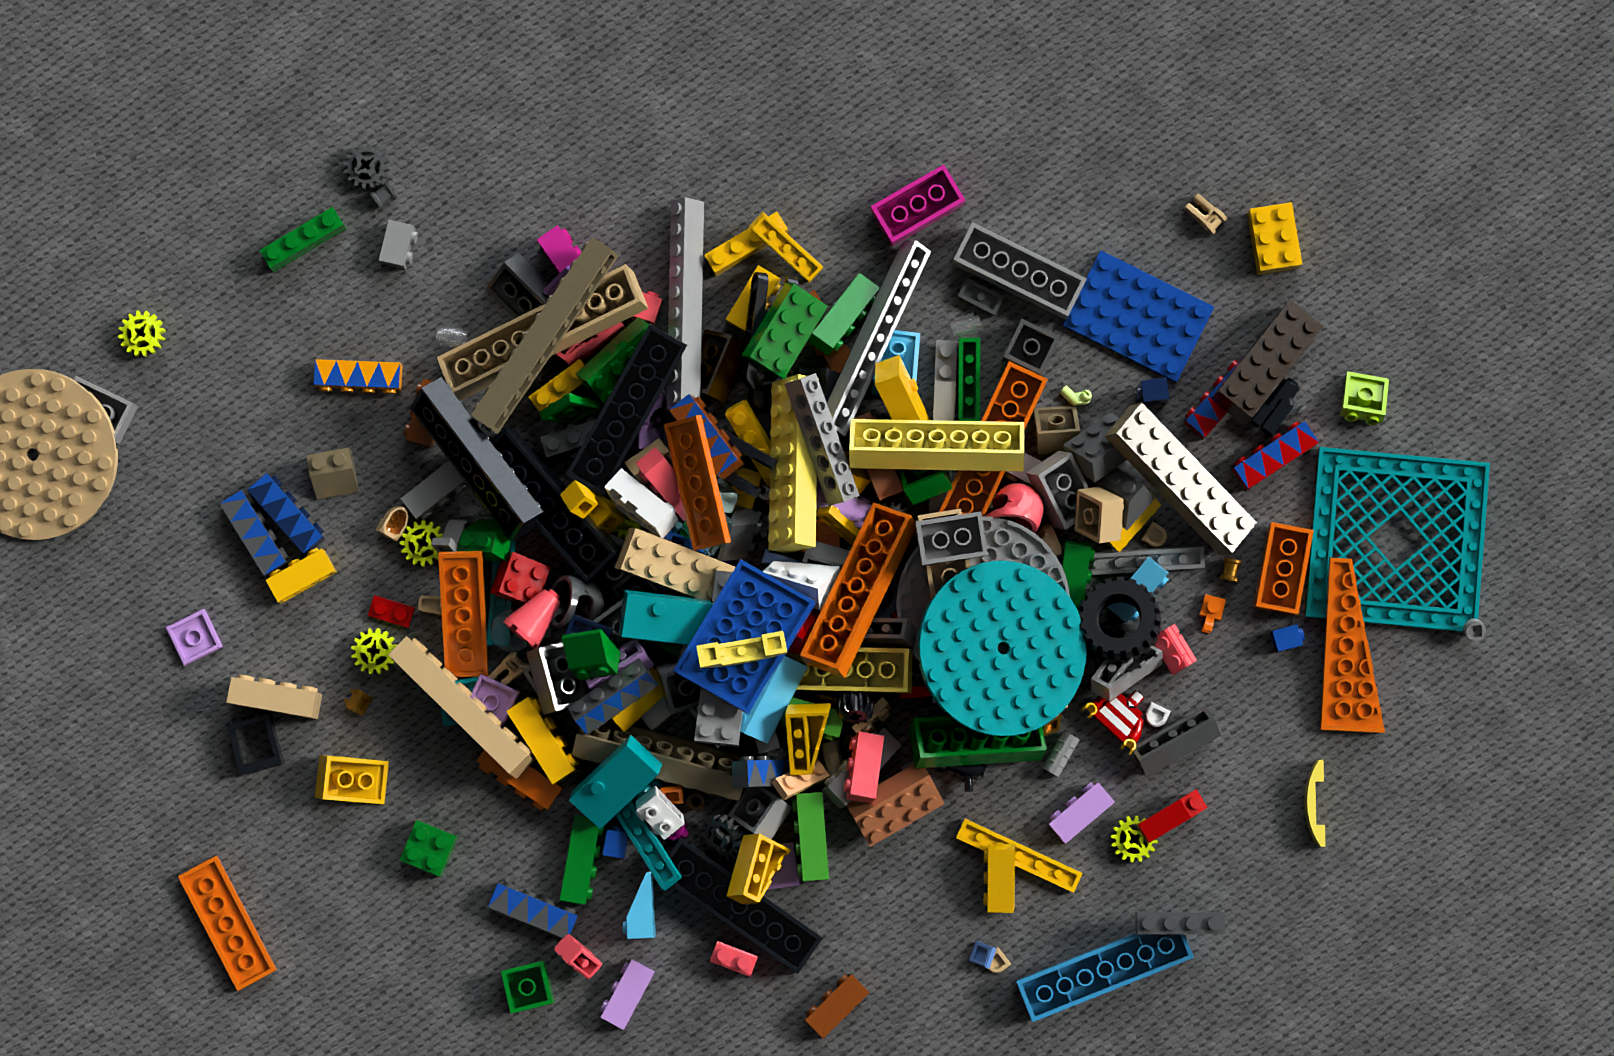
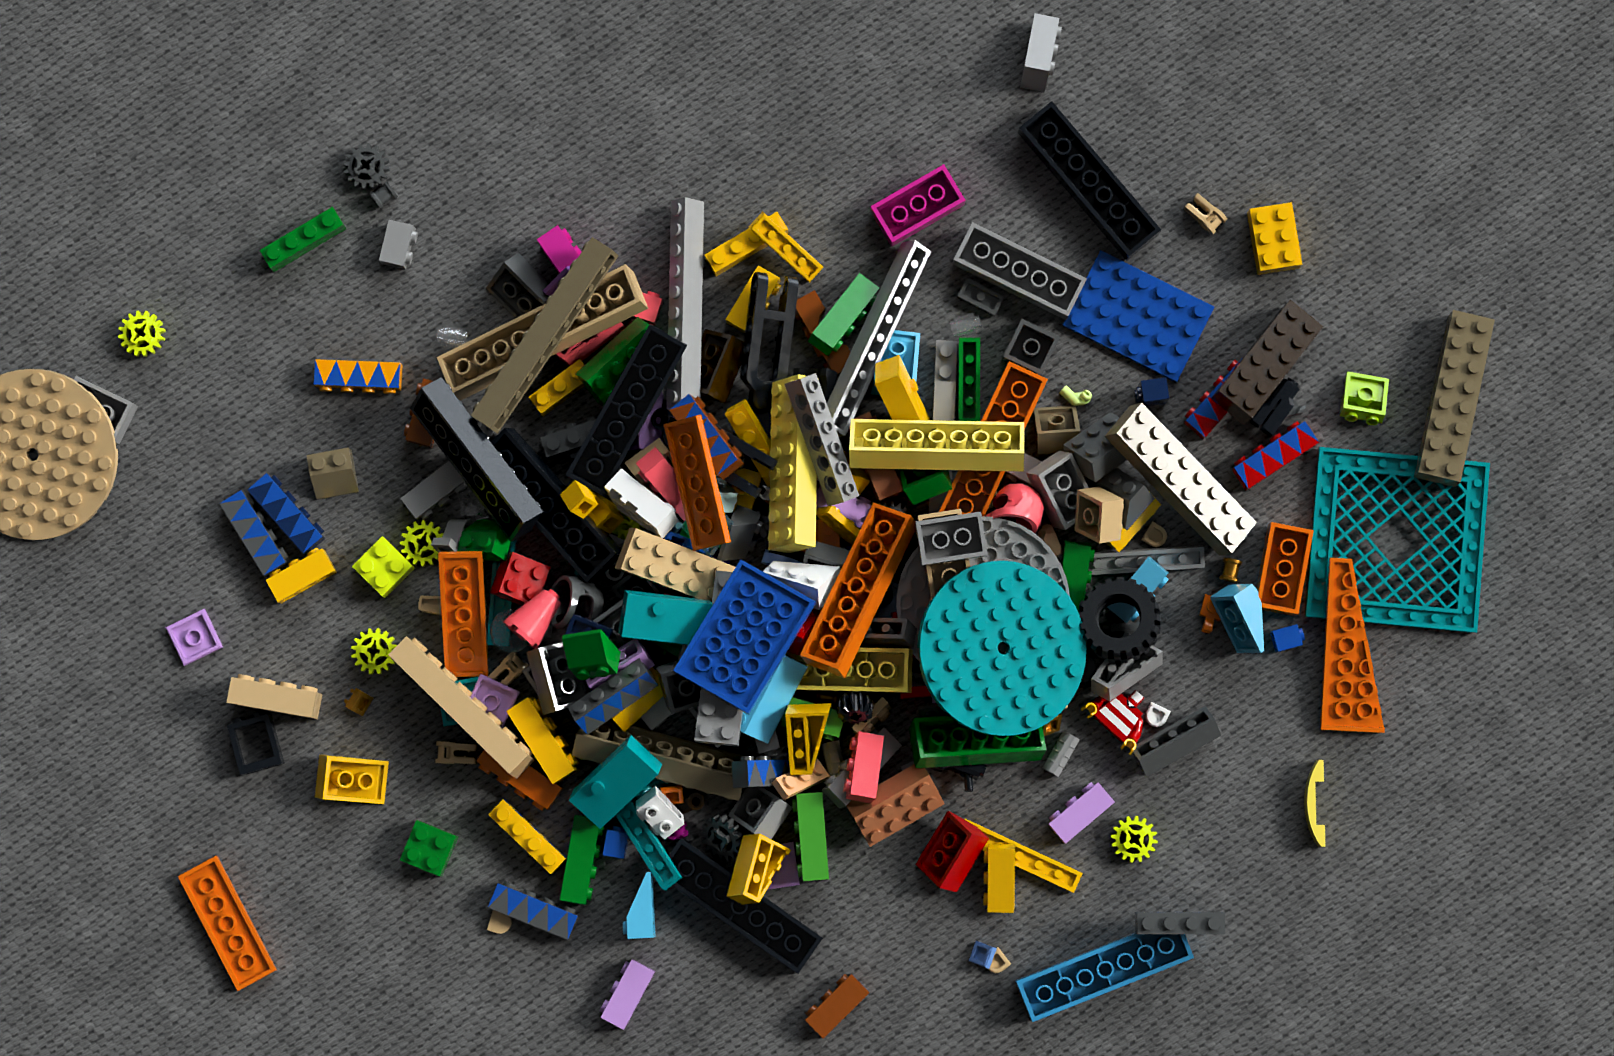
(383, 567): none -> neon yellow brick
(391, 611): red plate -> none
(393, 523): rock -> none
(451, 748): none -> tan piece
(499, 922): none -> tan tile
(527, 836): none -> yellow brick
(527, 986): green brick -> none
(570, 409): green plate -> none
(578, 956): coral brick -> none
(734, 958): coral brick -> none
(742, 651): light yellow slope -> none
(784, 330): green brick -> none
(952, 852): none -> red slope
(1040, 52): none -> wedge
(1089, 180): none -> black brick
(1172, 816): red slope -> none
(1175, 649): coral brick -> none
(1241, 616): none -> medium azure slope
(1454, 398): none -> dark tan brick
(1474, 630): light grey tile -> none

